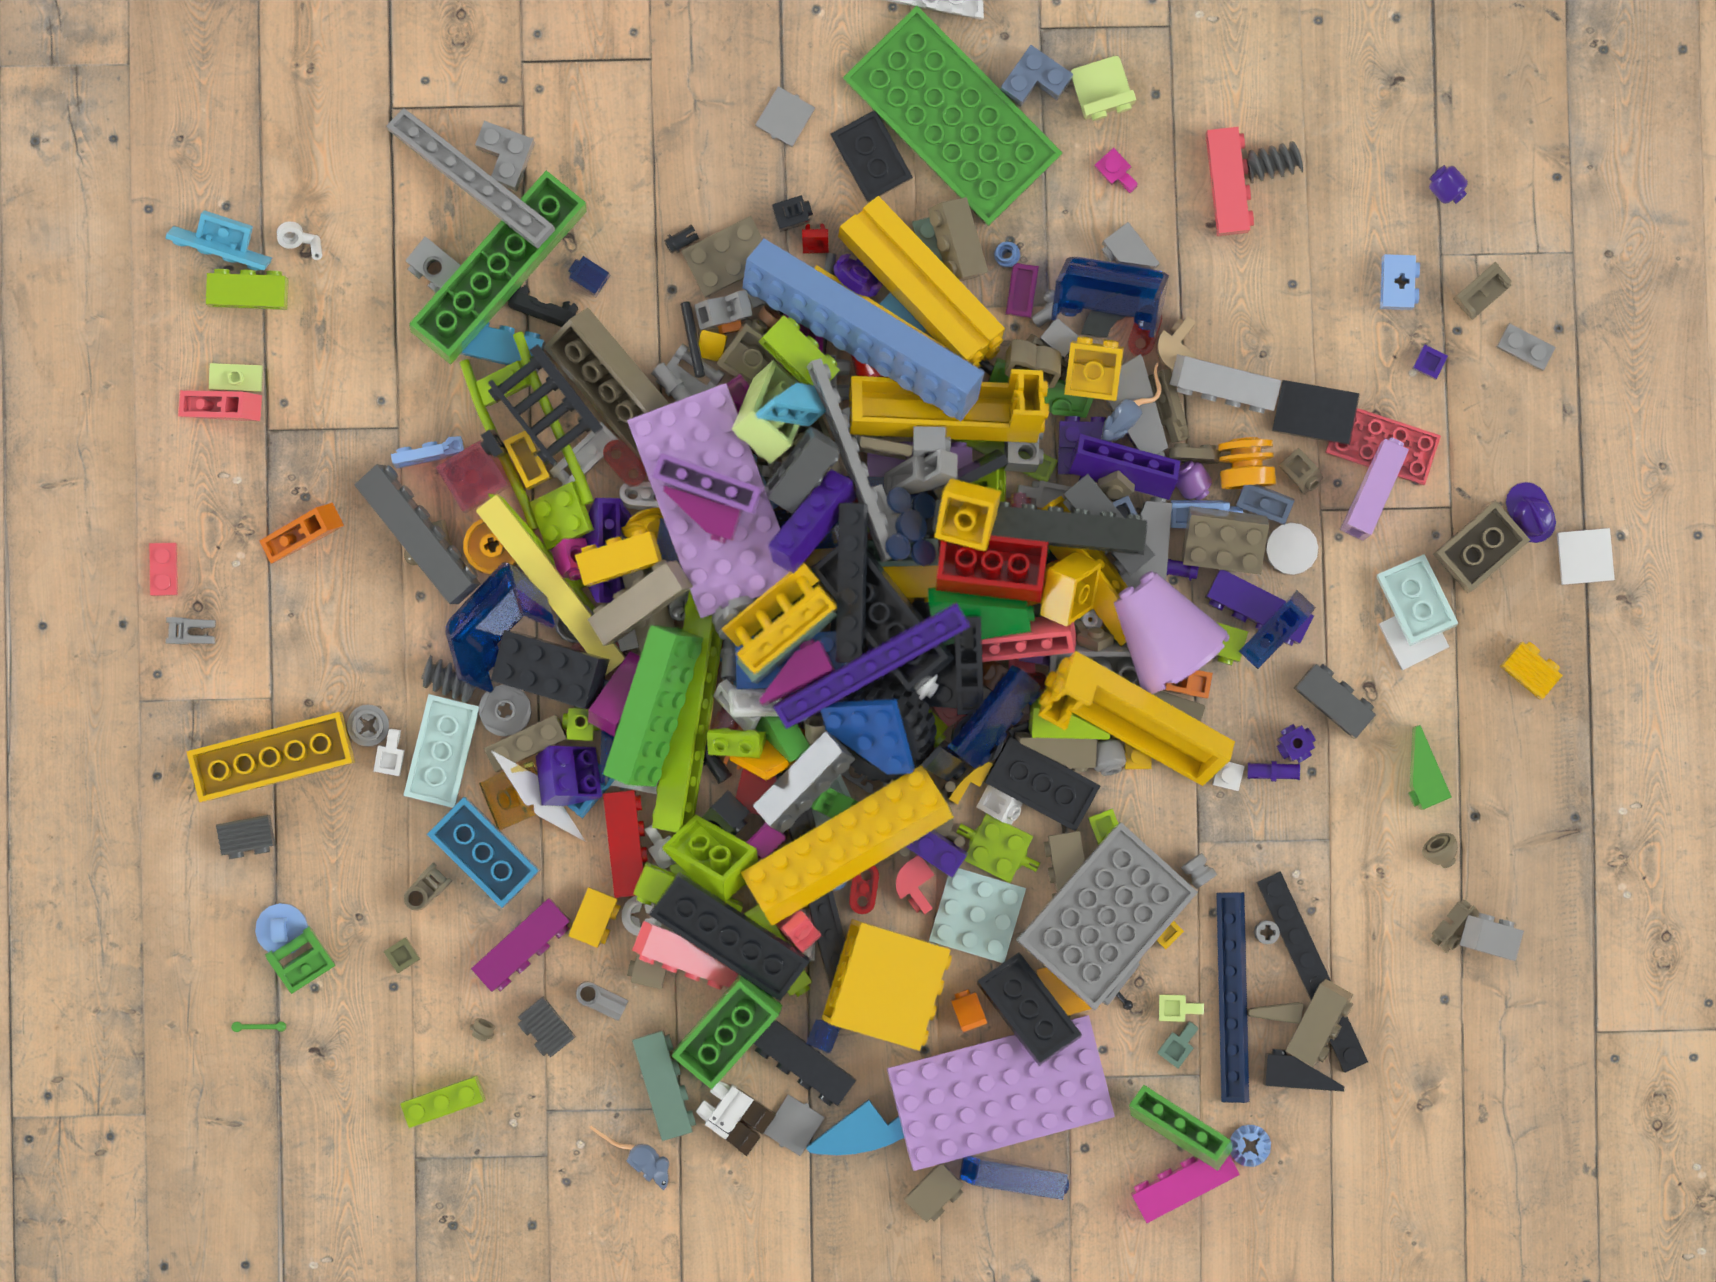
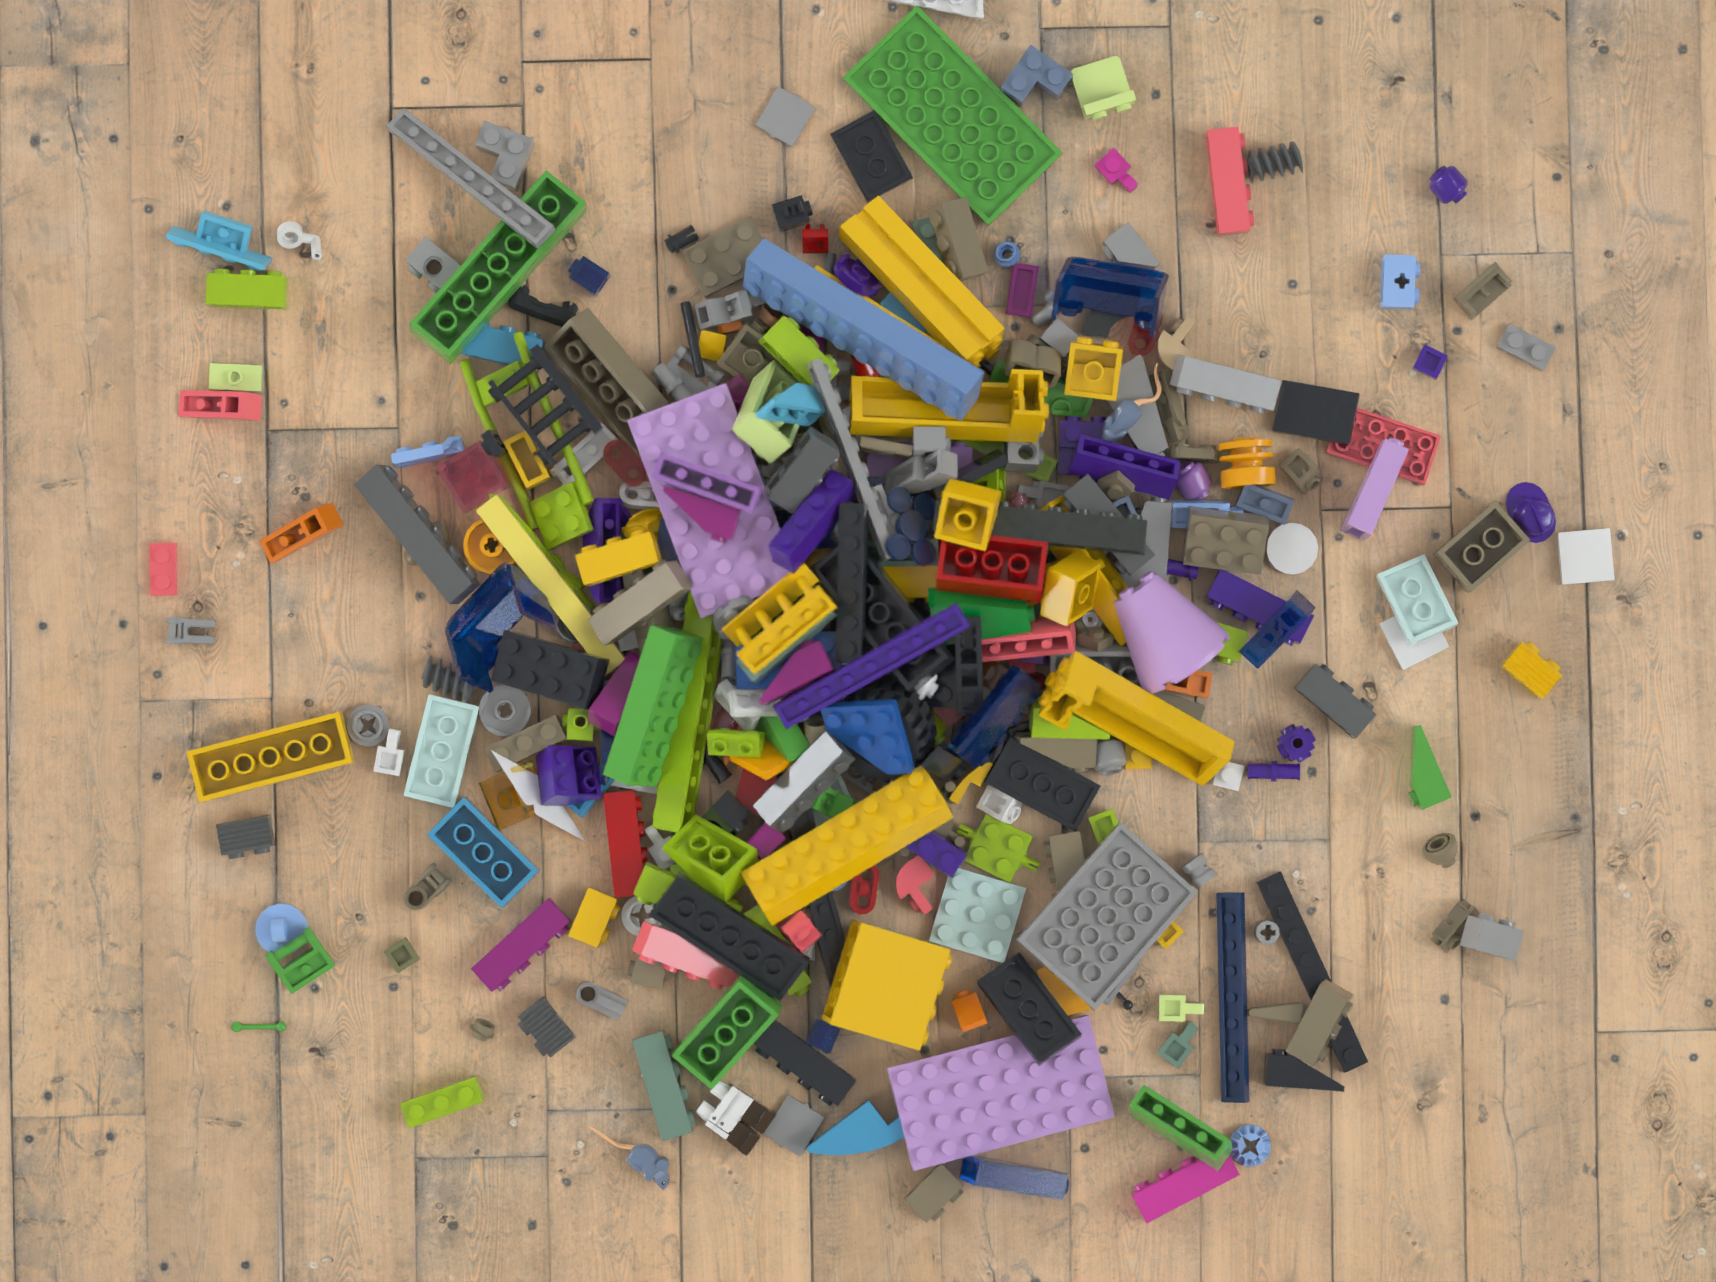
(565, 558): dark pink brick -> none

